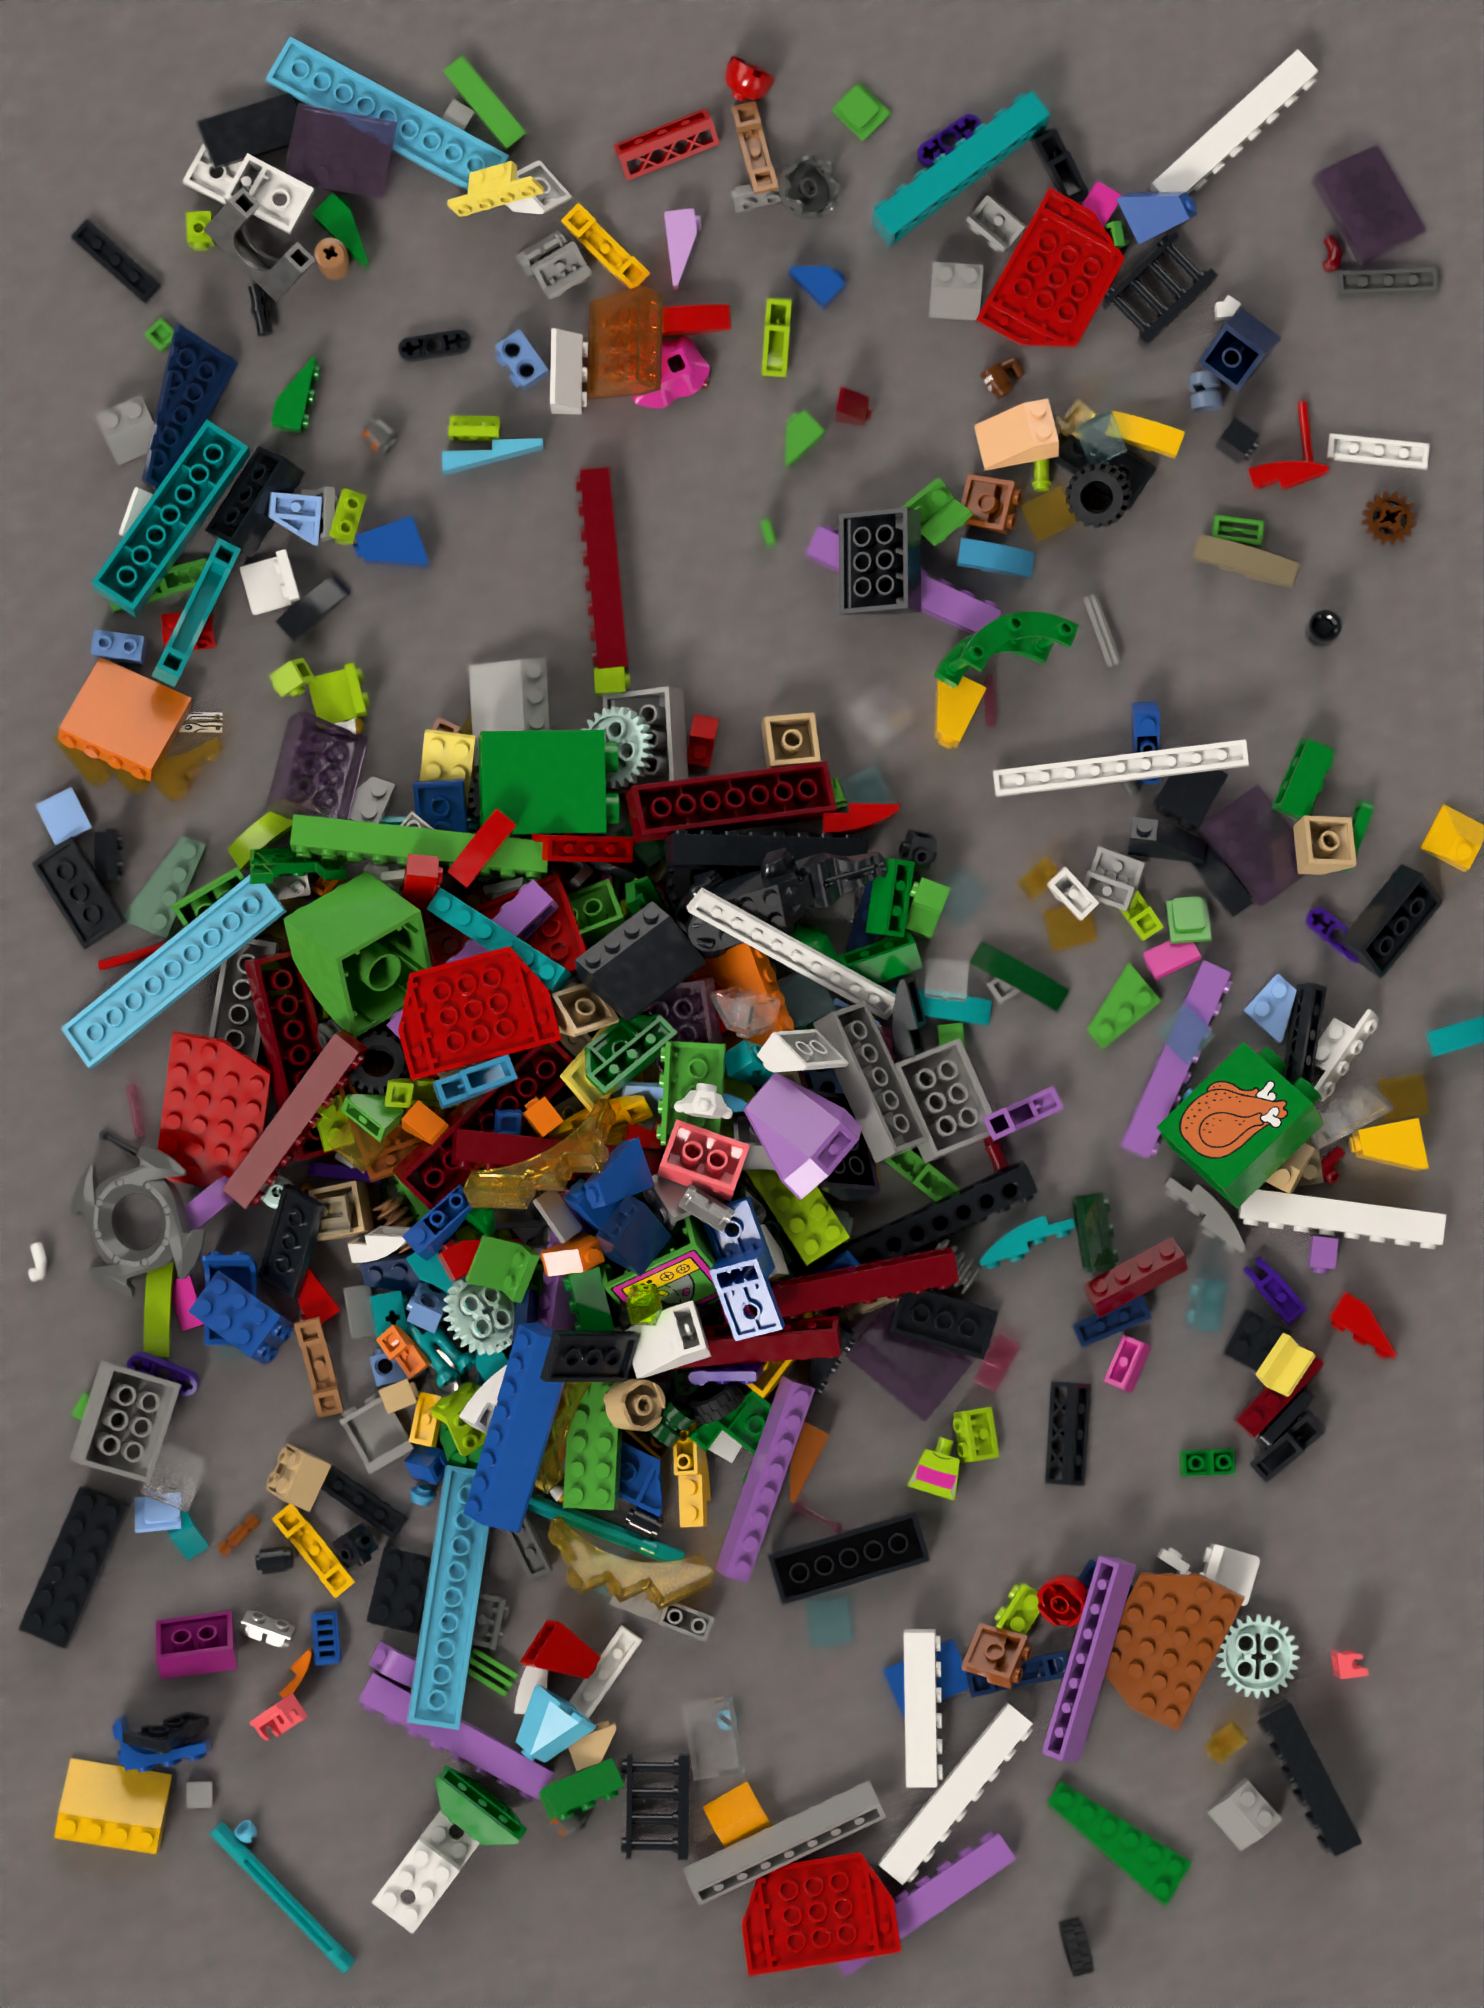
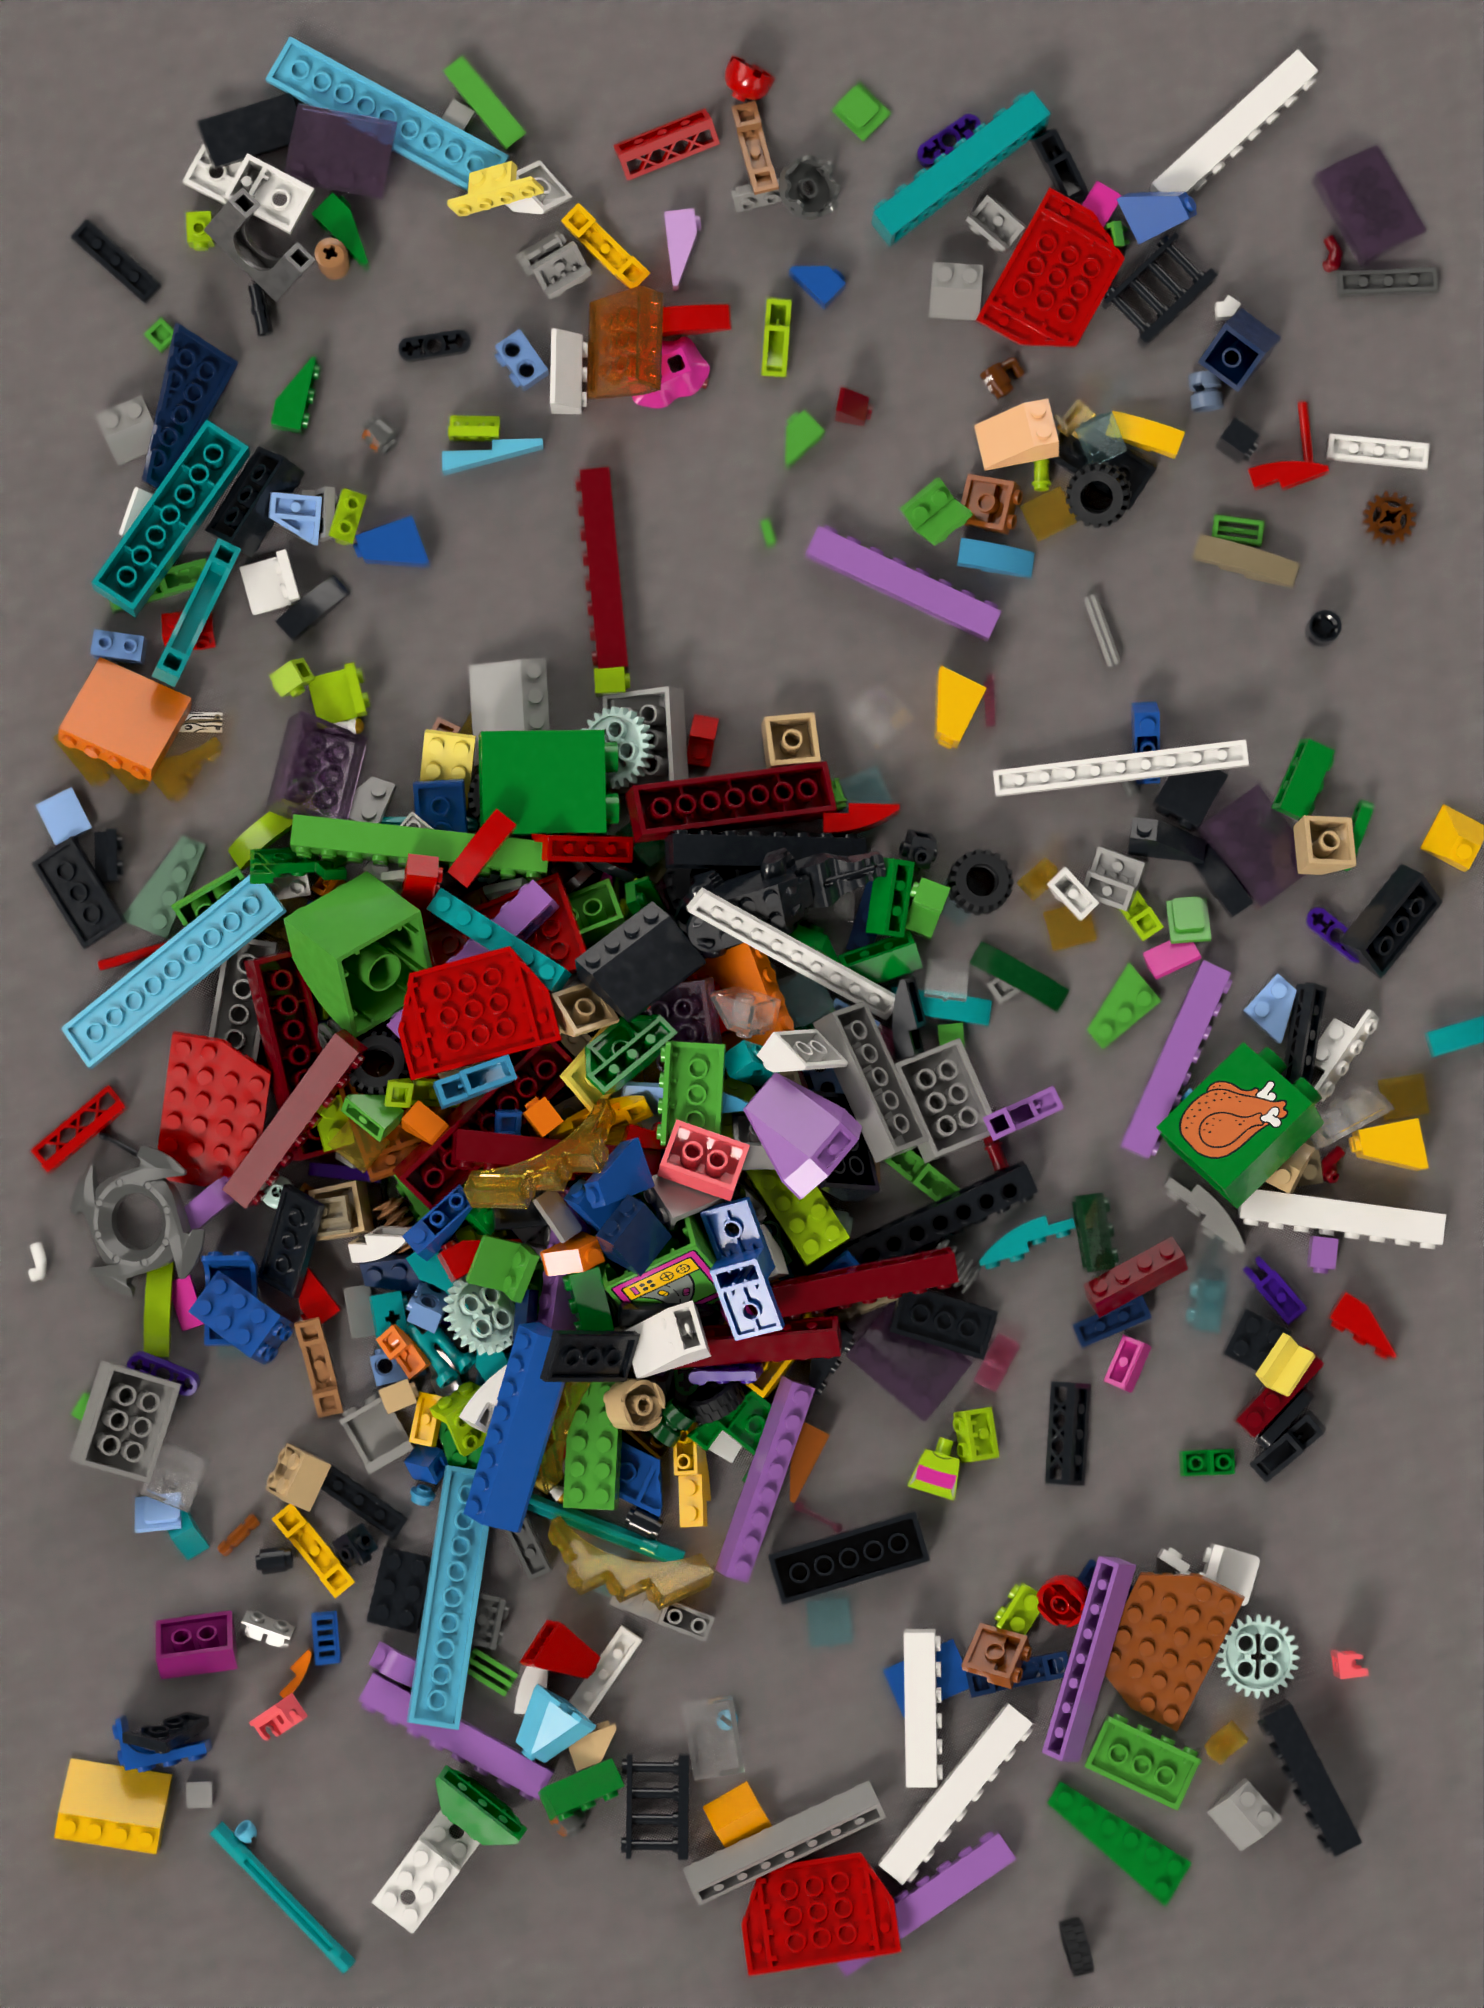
(74, 1567): black brick -> none
(83, 1137): none -> red fence
(135, 1110): clear pink wheel -> none
(644, 1305): clear neon green panel -> none
(704, 1103): white rock -> none
(706, 1208): light grey hinge -> none
(880, 562): black slope -> none
(995, 867): none -> black tyre
(1020, 633): green fence -> none
(1143, 1761): none -> bright green bracket
(1185, 1033): clear light blue piece -> none

